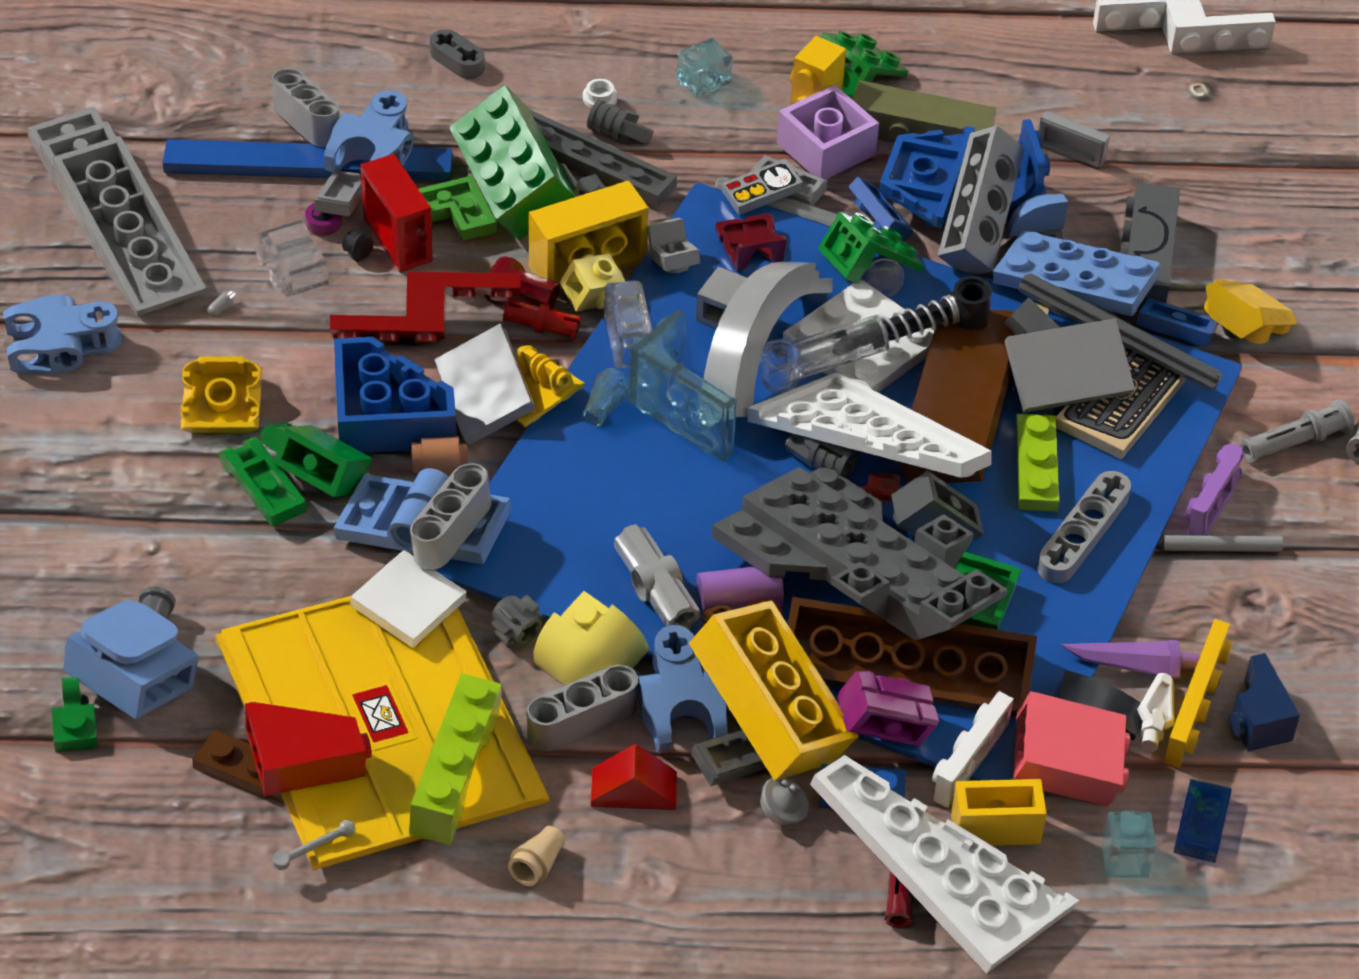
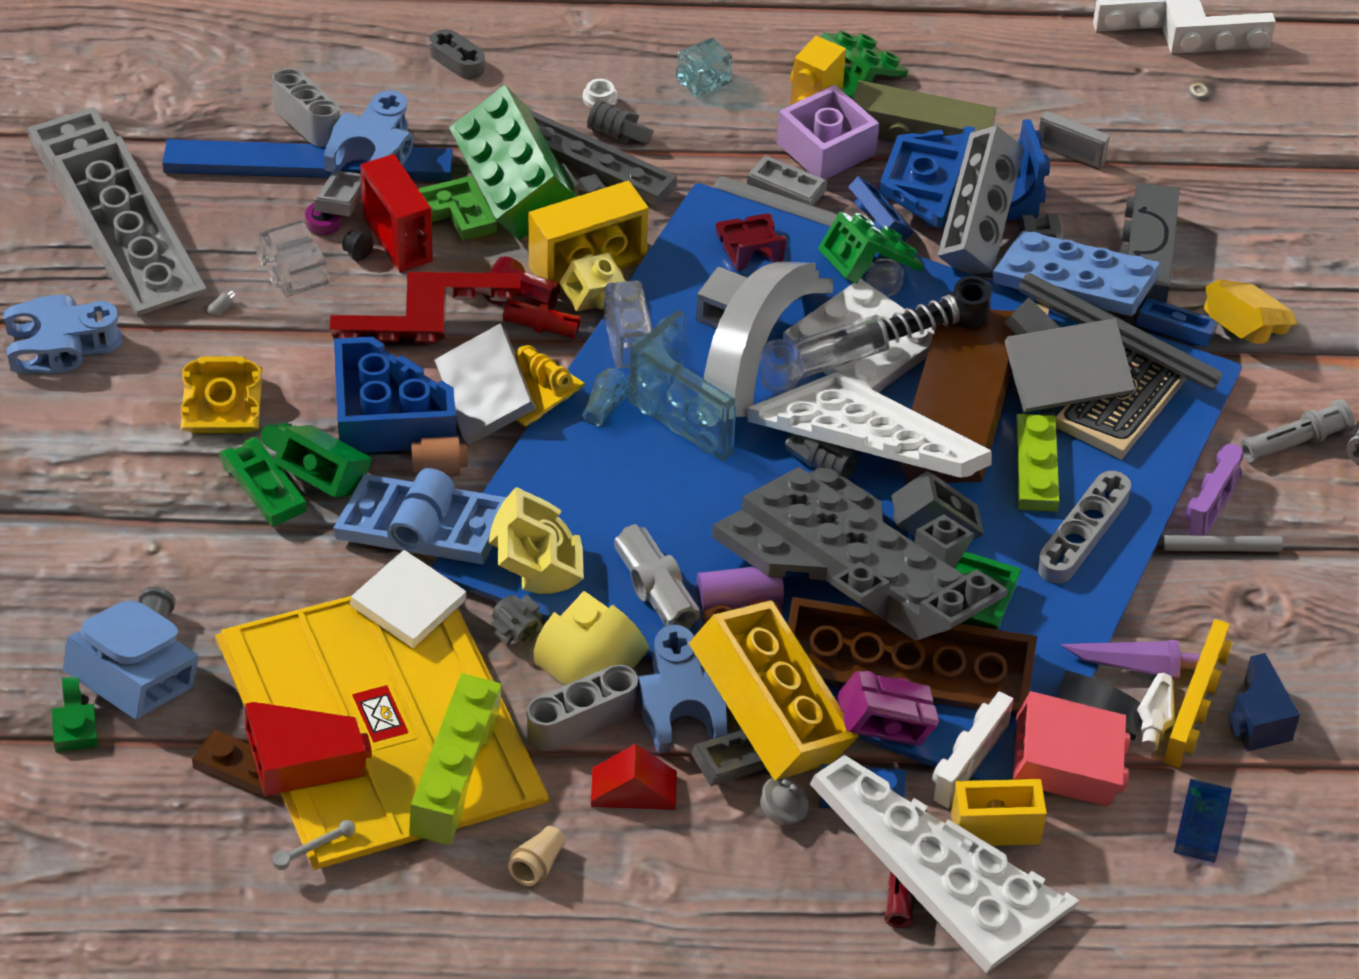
(450, 516): light grey beam -> none
(536, 544): none -> light yellow brick
(670, 247): light grey bracket -> none
(762, 186): tile -> none
(882, 485): clear red plate -> none
(1039, 214): medium blue brick -> none
(1128, 844): clear light blue brick -> none

